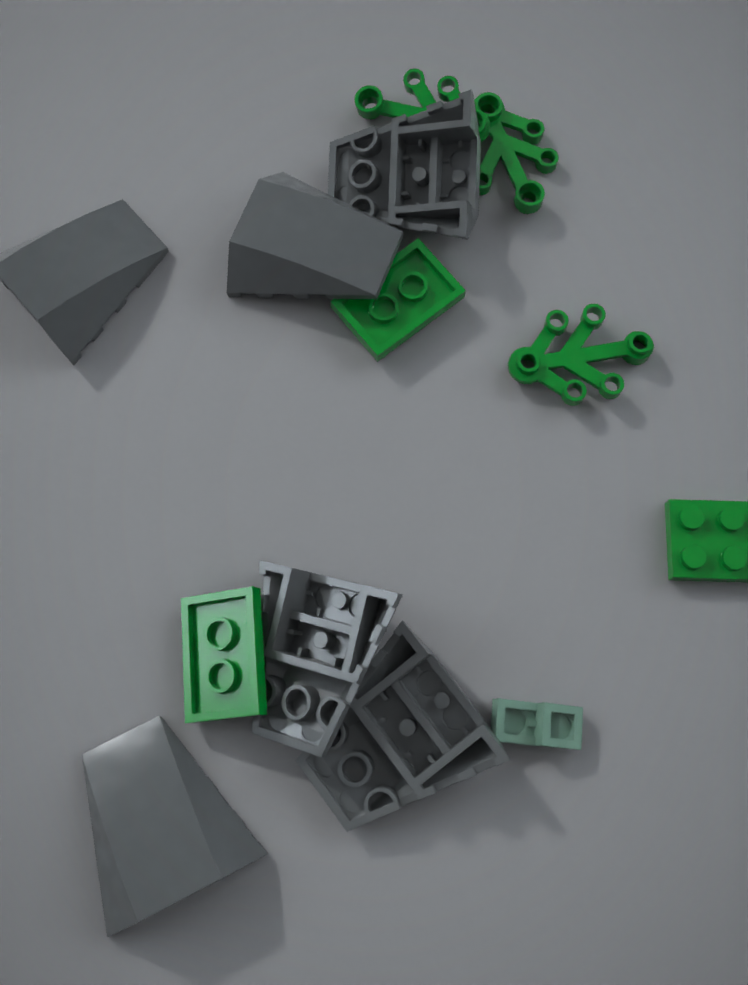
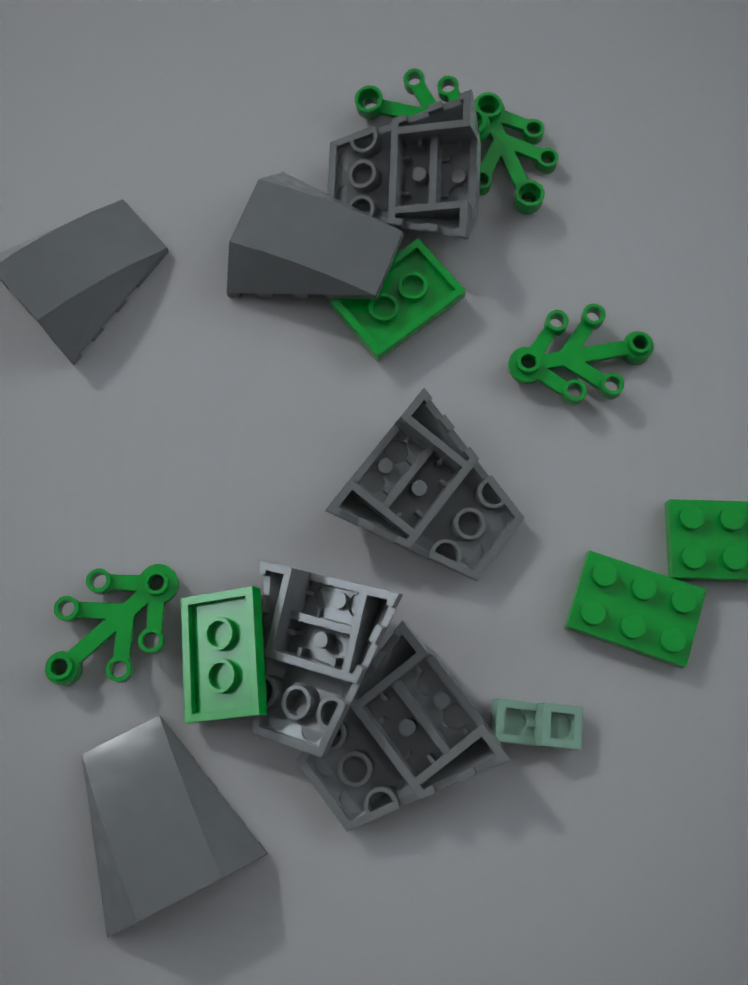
(118, 619): none -> green plant
(430, 494): none -> dark grey wedge
(635, 609): none -> green plate

